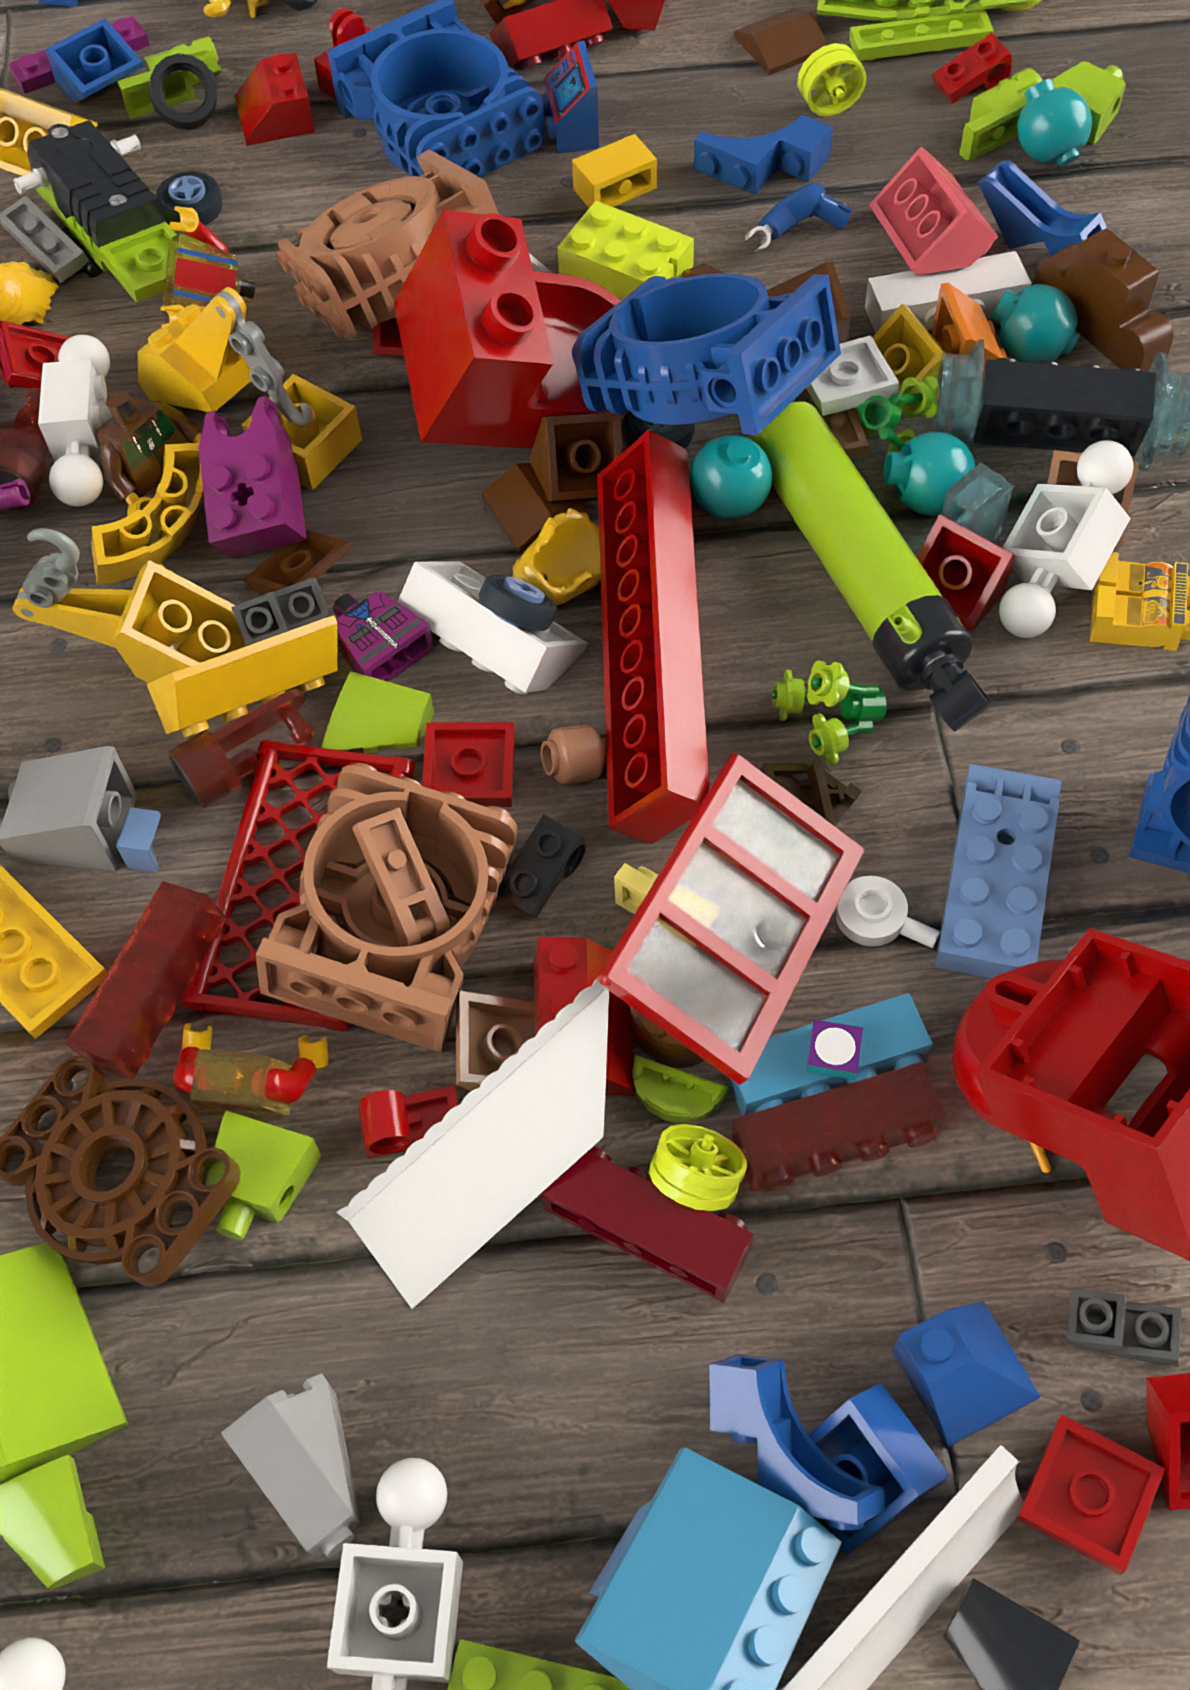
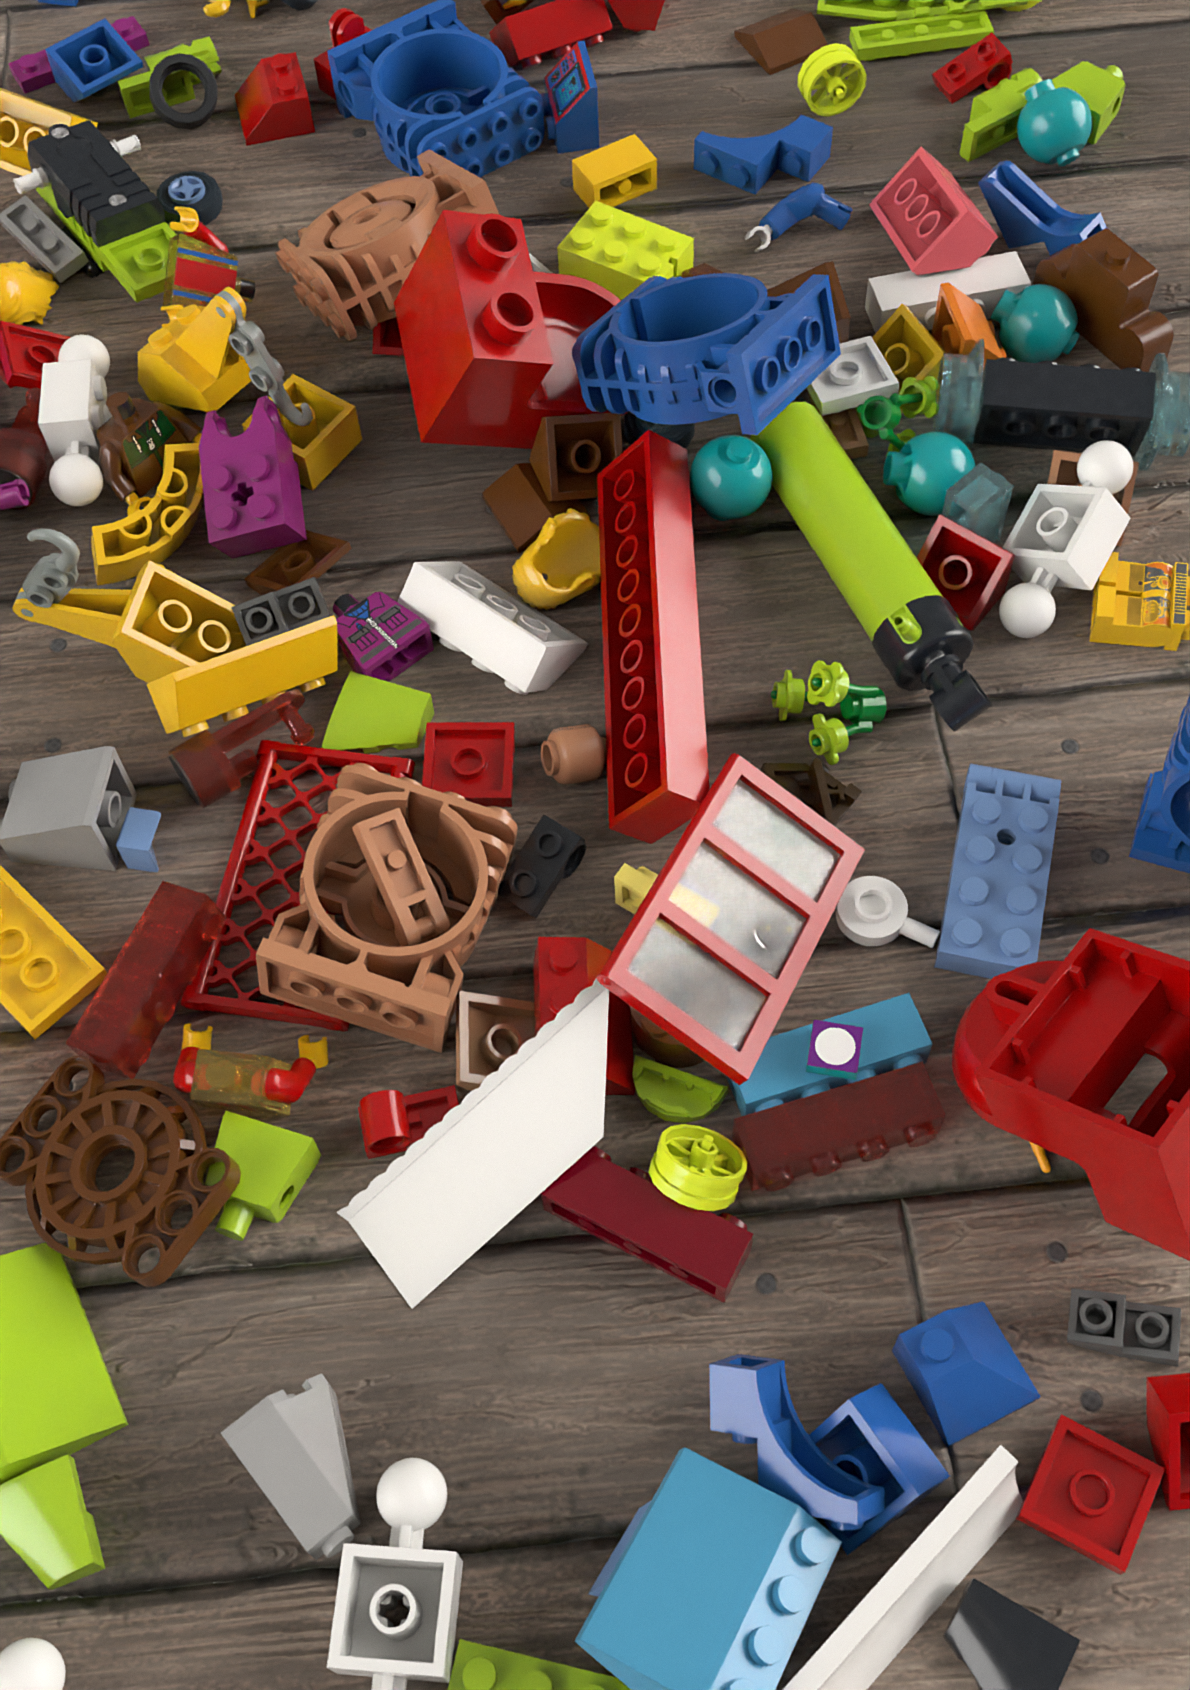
(517, 602): black wheel -> none

